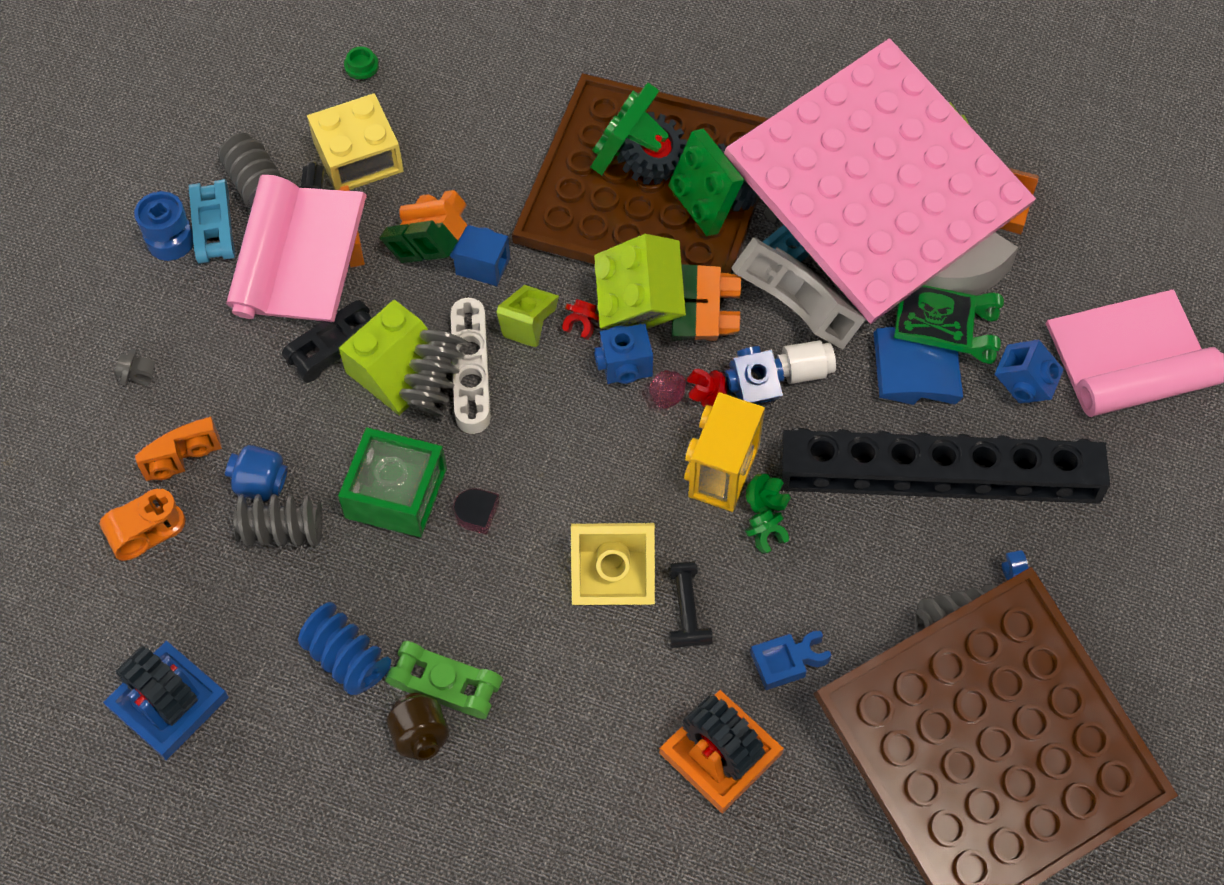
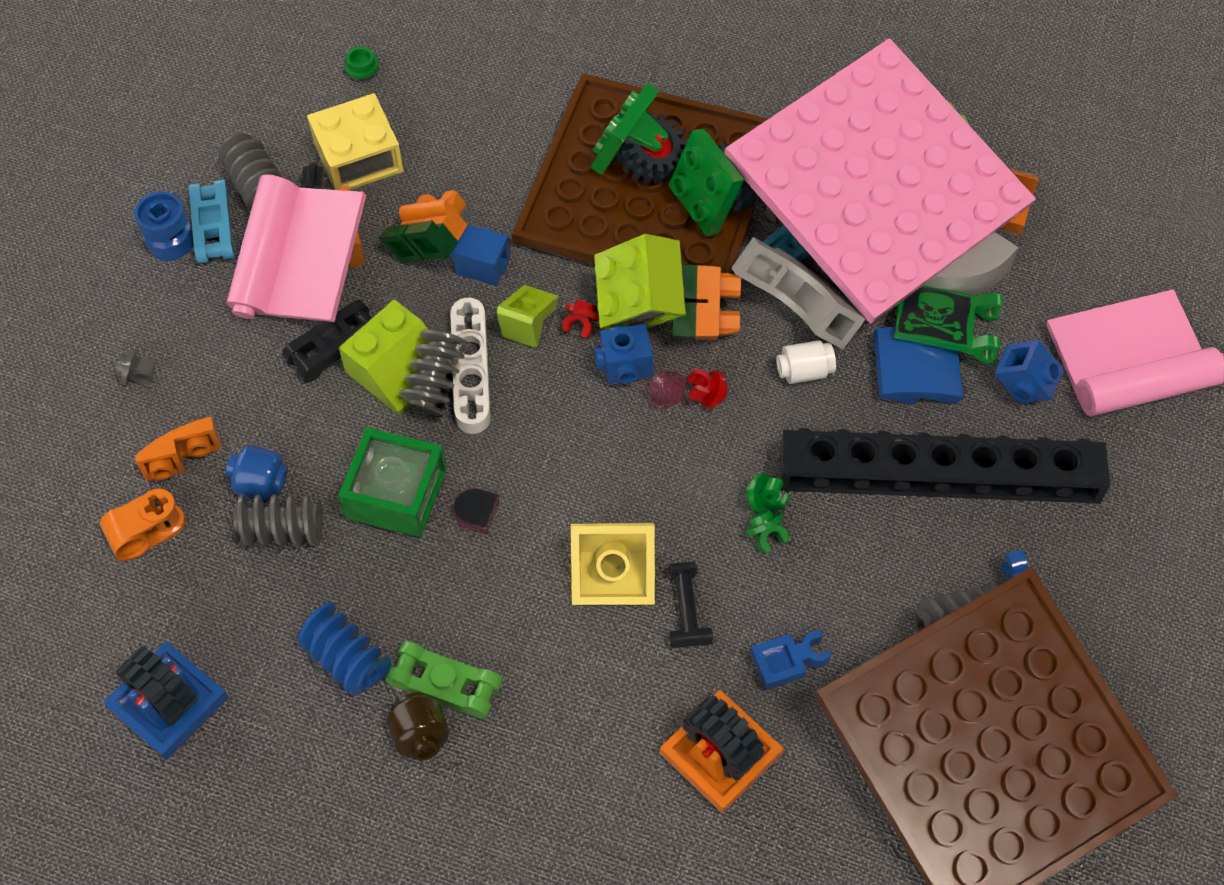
(724, 451): yellow piece -> none
(769, 375): brick -> none

